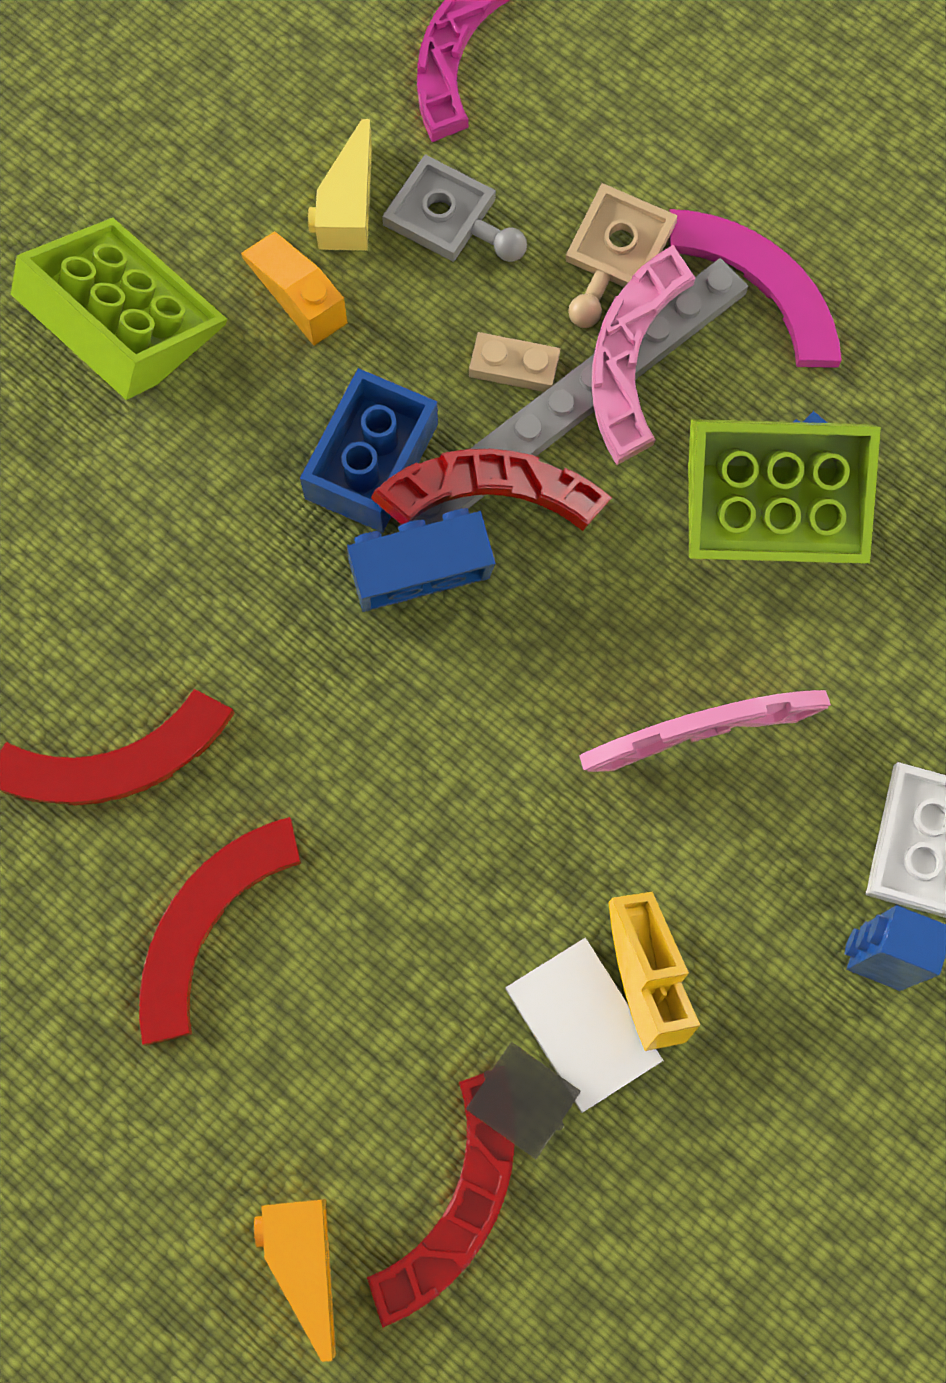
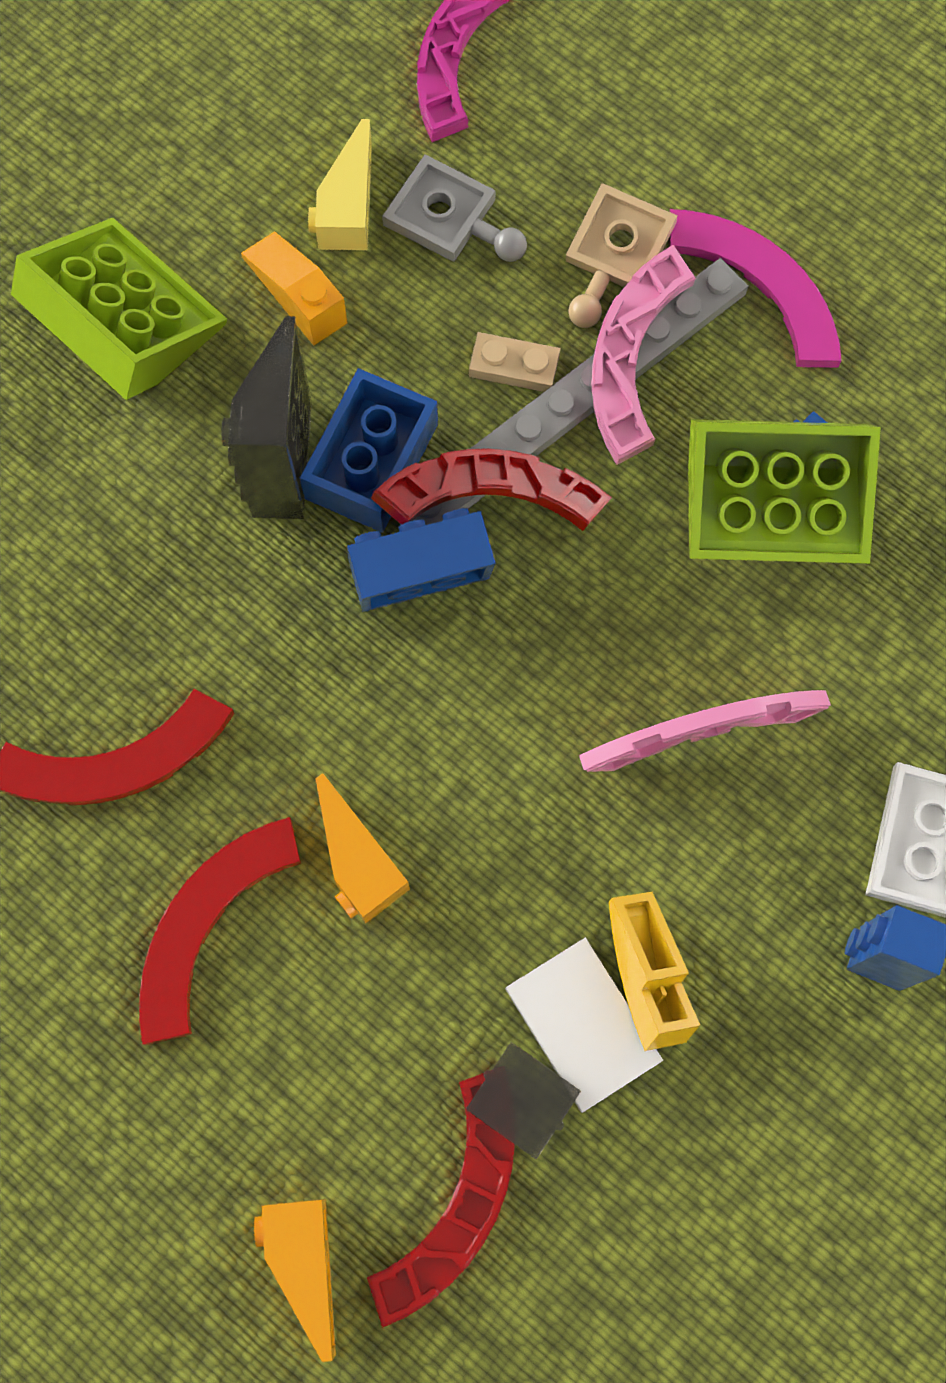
(272, 428): none -> clear smoke slope
(358, 862): none -> light orange slope

